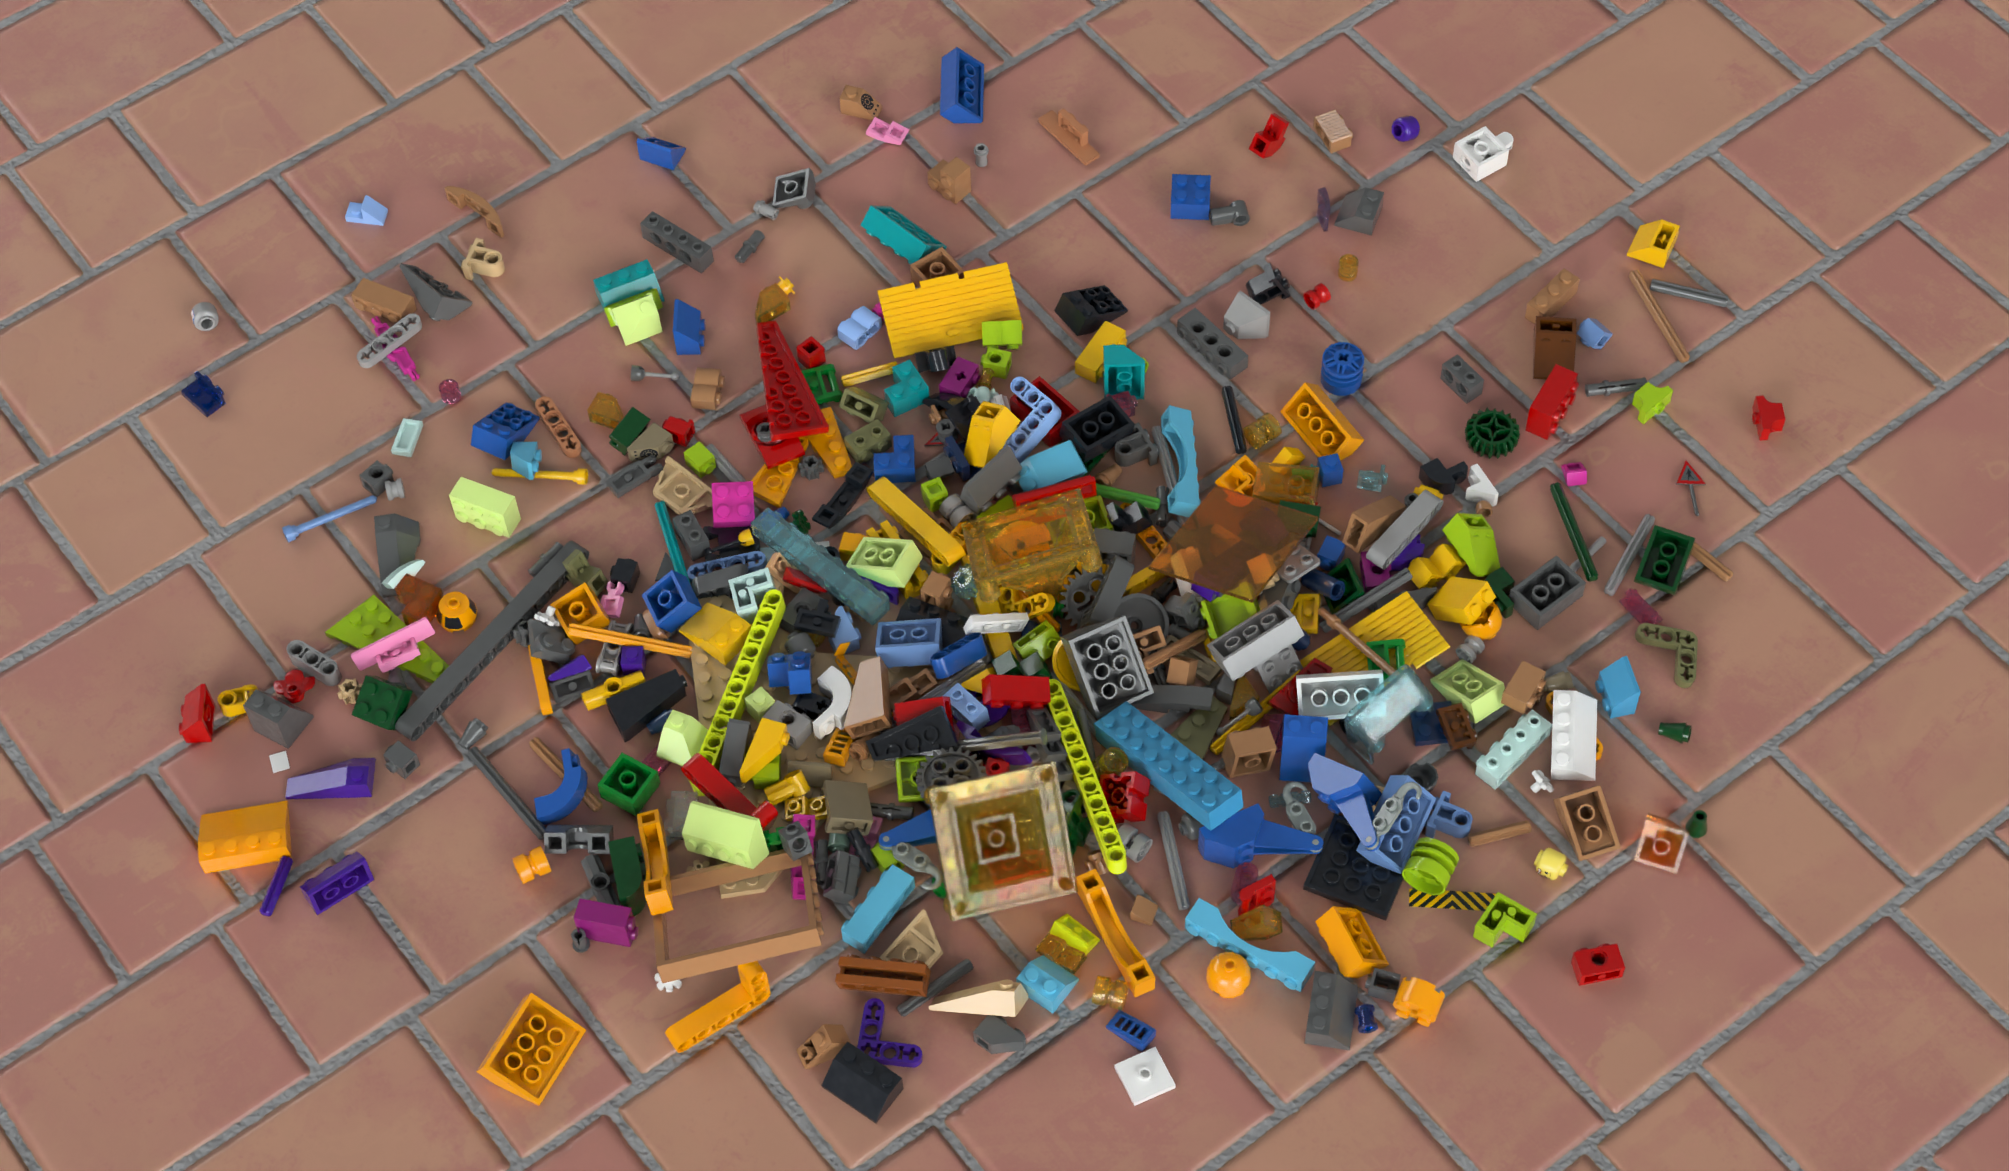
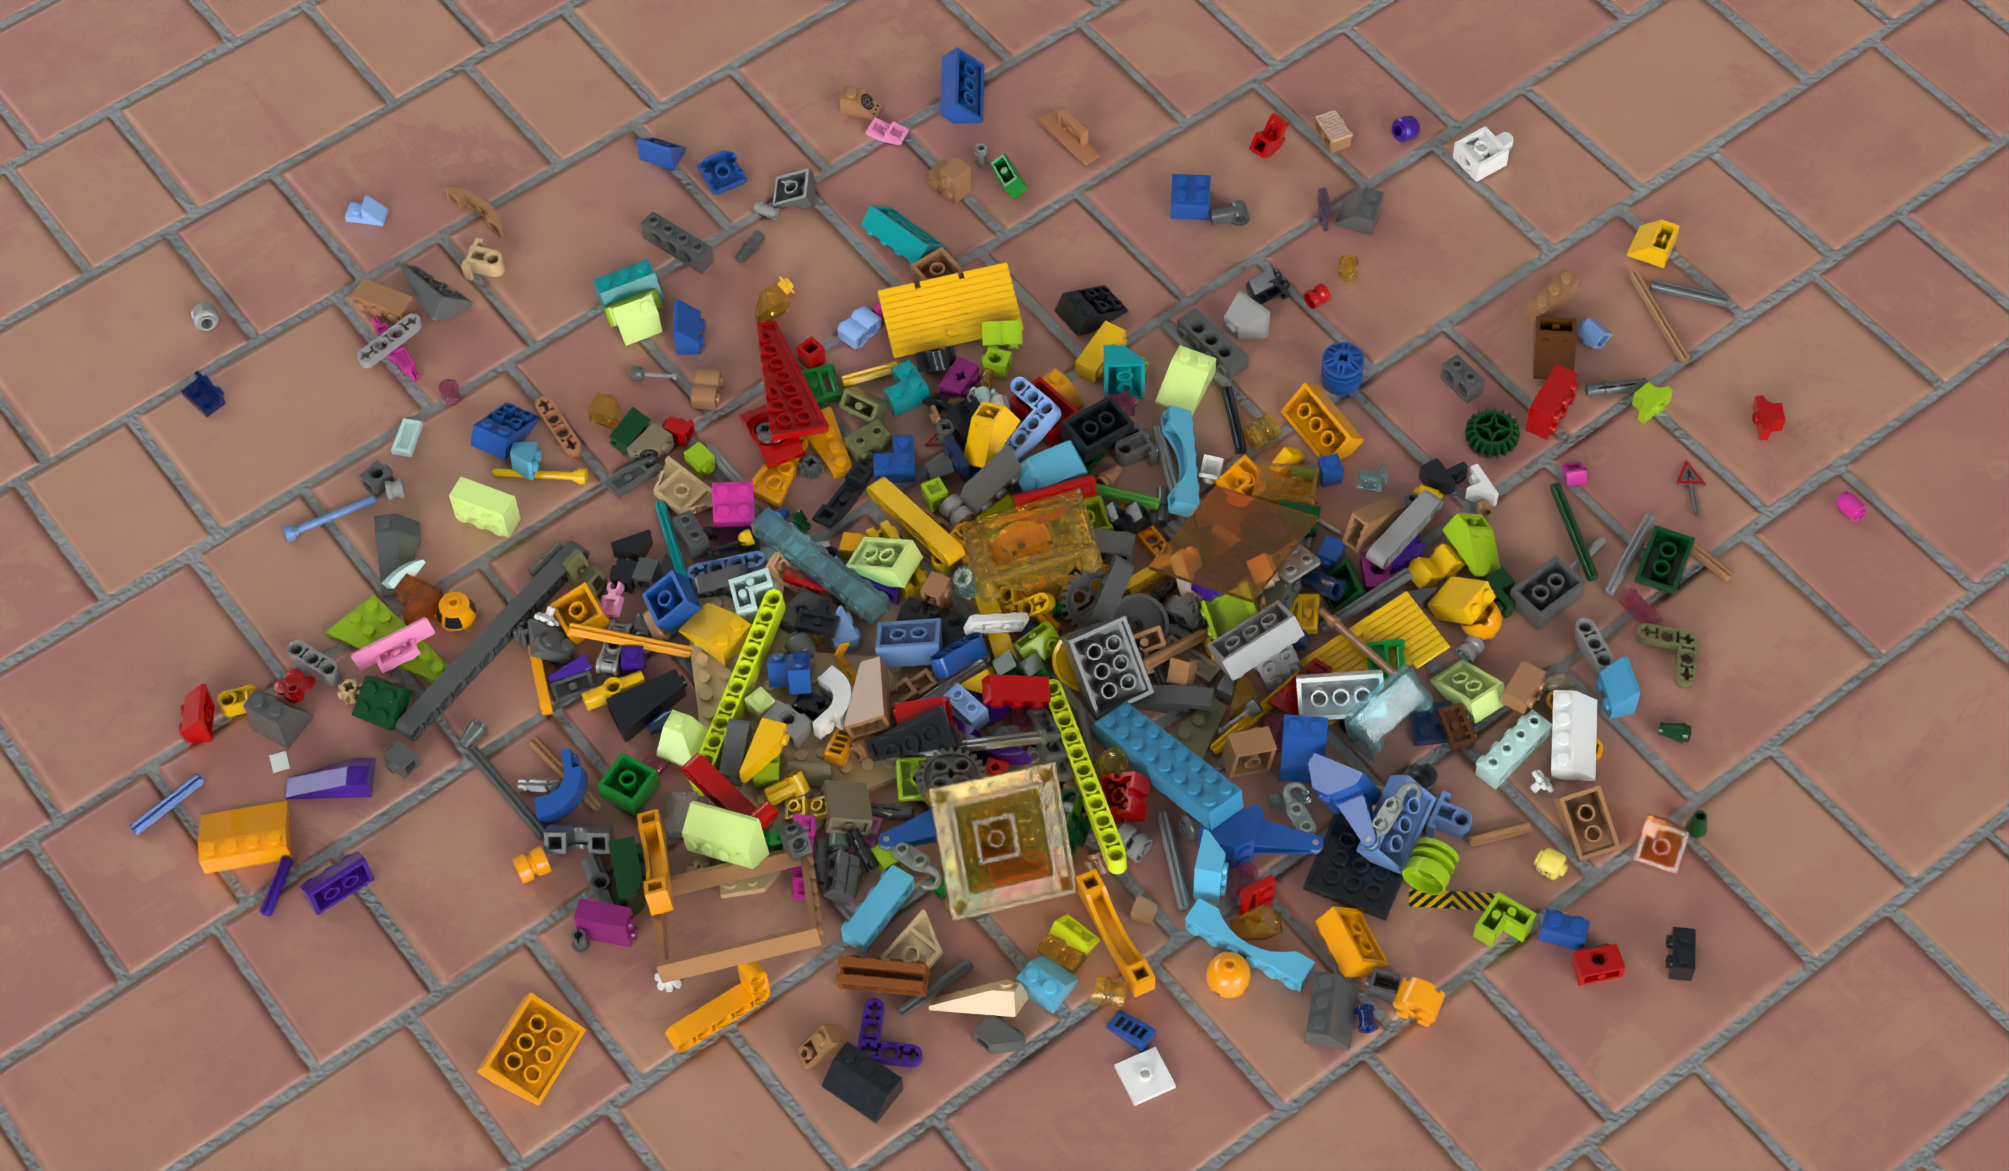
(167, 804): none -> axle
(537, 785): none -> light grey axle
(633, 546): none -> black slope
(647, 573): none -> dark grey brick
(722, 172): none -> blue slope
(1008, 176): none -> green brick
(1064, 387): none -> light orange slope
(1186, 379): none -> yellowish green slope
(1210, 469): none -> white bracket
(1210, 870): none -> medium azure slope
(1564, 929): none -> blue brick
(1590, 639): none -> light grey beam
(1681, 953): none -> black brick
(1851, 506): none -> dark pink brick

